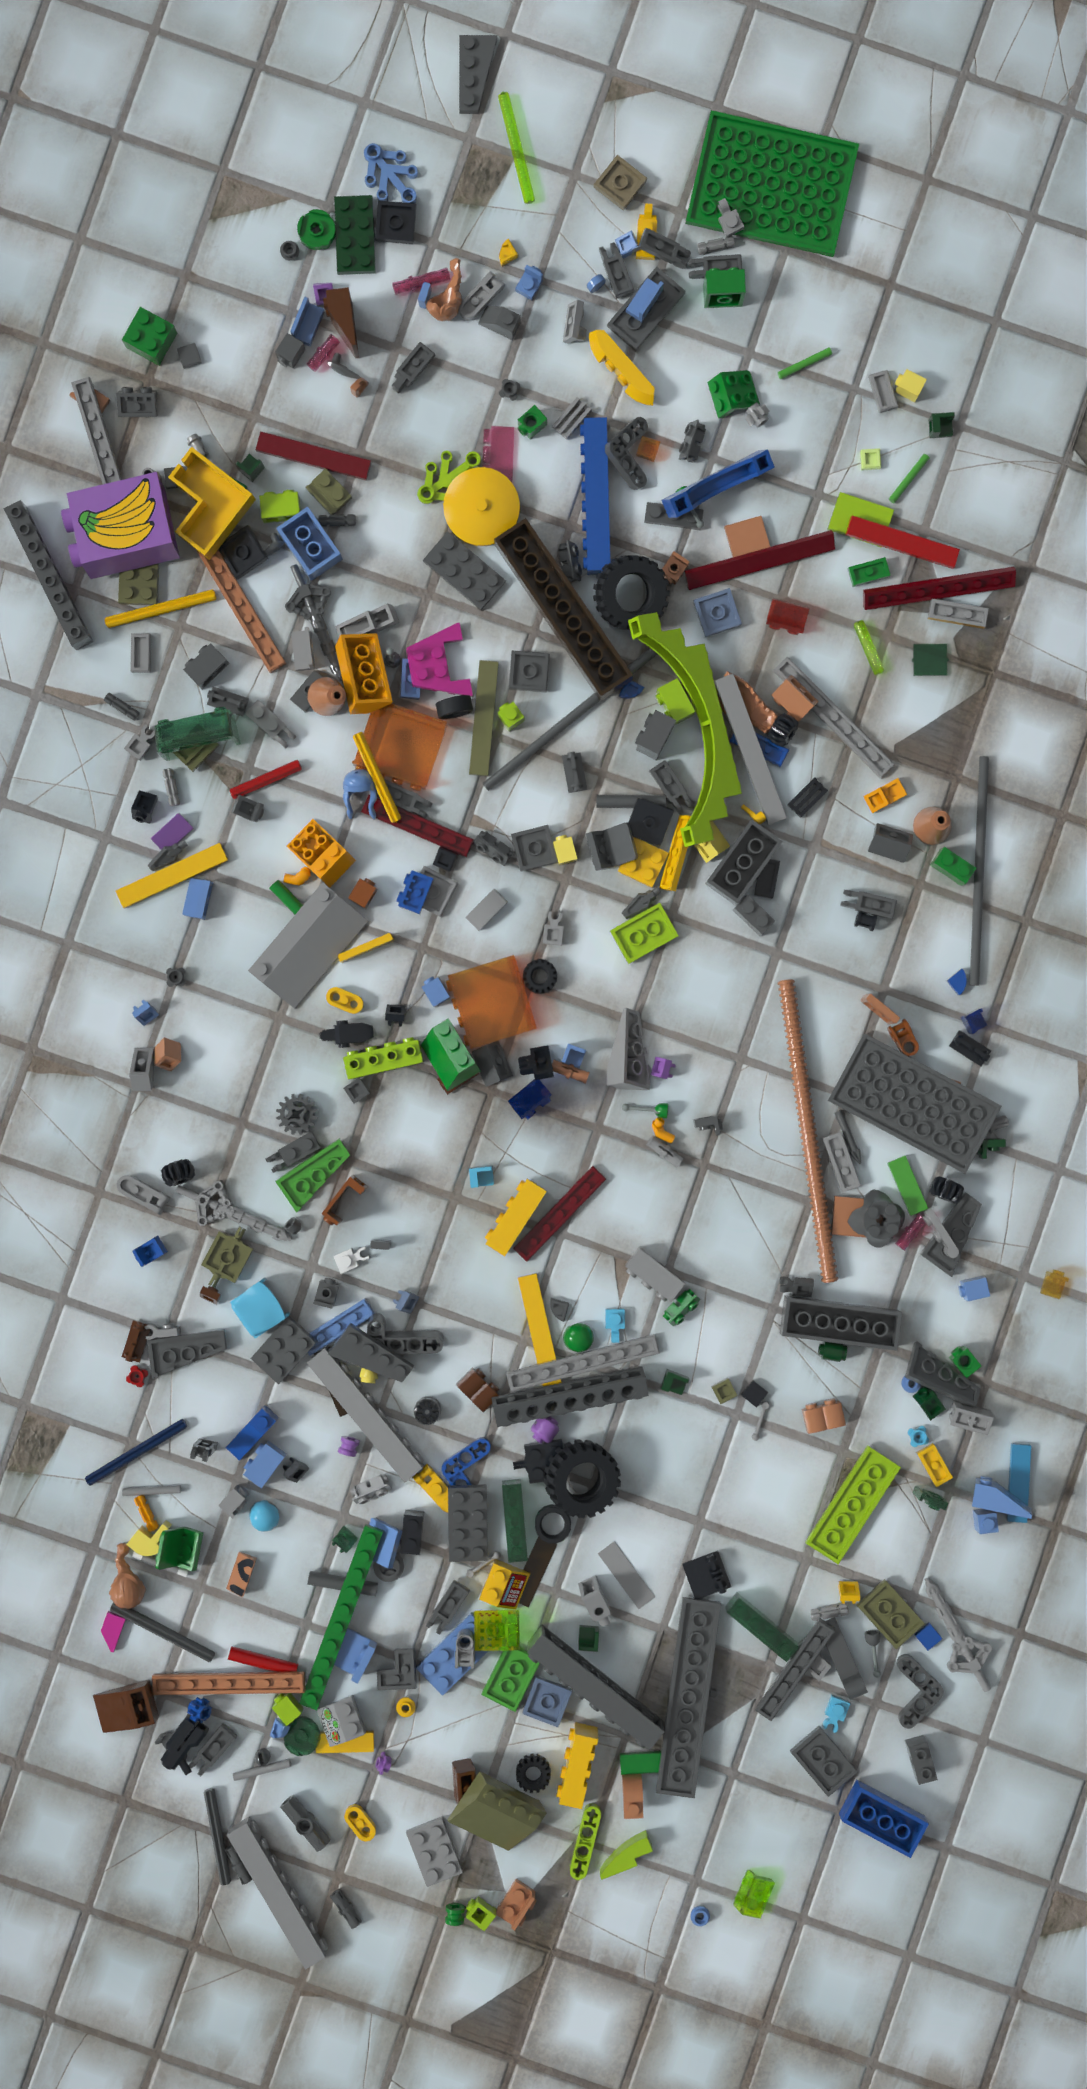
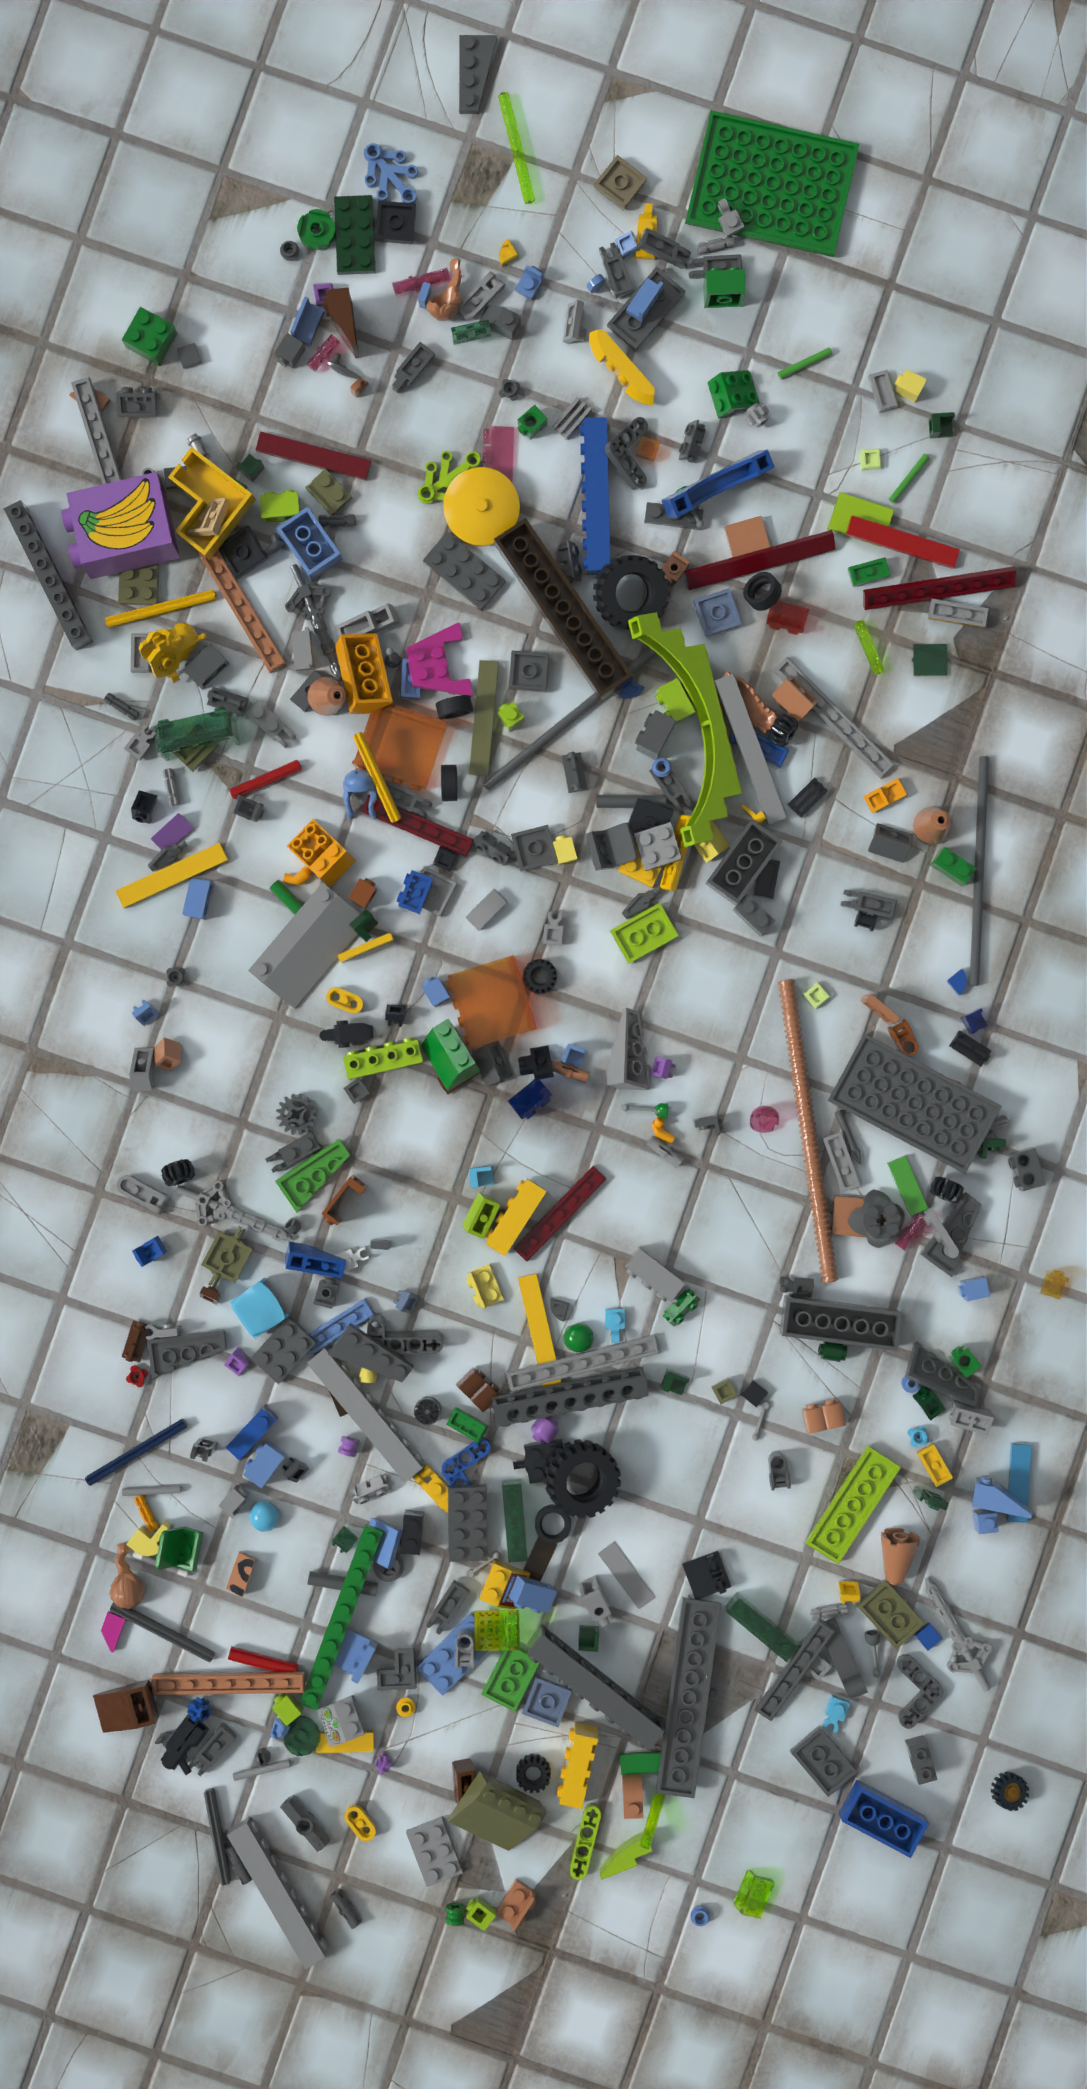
(168, 648): none -> yellow helmet
(211, 518): none -> tan wing
(237, 1362): none -> medium lavender slope
(313, 1260): none -> blue slope
(364, 924): none -> dark green panel
(449, 783): none -> black tyre
(467, 1425): none -> green plate
(470, 332): none -> clear green plate
(481, 1215): none -> lime brick
(485, 1286): none -> light yellow bracket
(532, 1594): none -> medium blue brick
(652, 1820): none -> clear neon green axle
(658, 846): none -> light grey plate
(663, 761): none -> medium blue plate
(764, 1119): none -> clear pink hair
(769, 598): none -> black tyre
(778, 1475): none -> dark grey piece
(816, 995): none -> yellowish green tile
(898, 1553): none -> nougat cone
(1010, 1791): none -> black wheel
(1031, 1167): none -> dark grey brick

